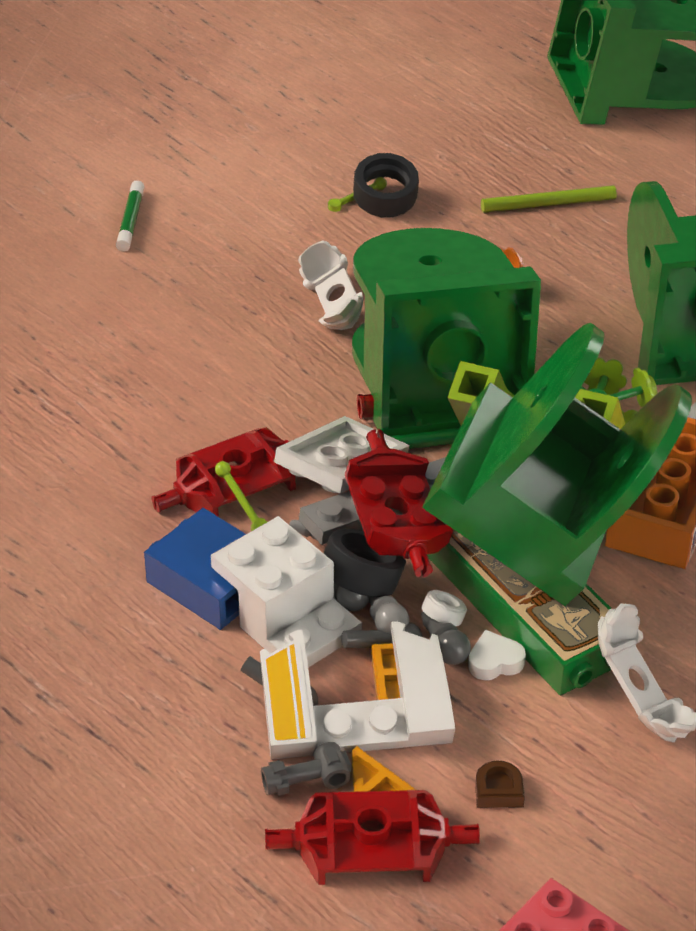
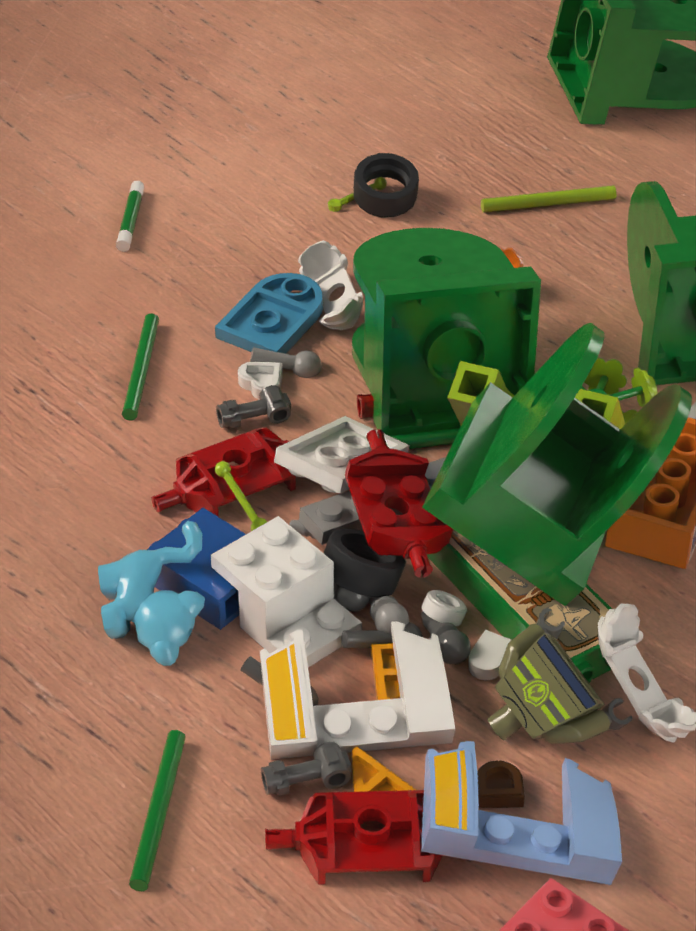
(140, 367): none -> green bar
(157, 811): none -> green bar
(160, 618): none -> medium azure animal
(259, 375): none -> white tile
(271, 315): none -> dark azure tile
(271, 402): none -> dark grey bar
(304, 364): none -> light grey bar
(548, 691): none -> olive torso
(581, 848): none -> light blue wedge

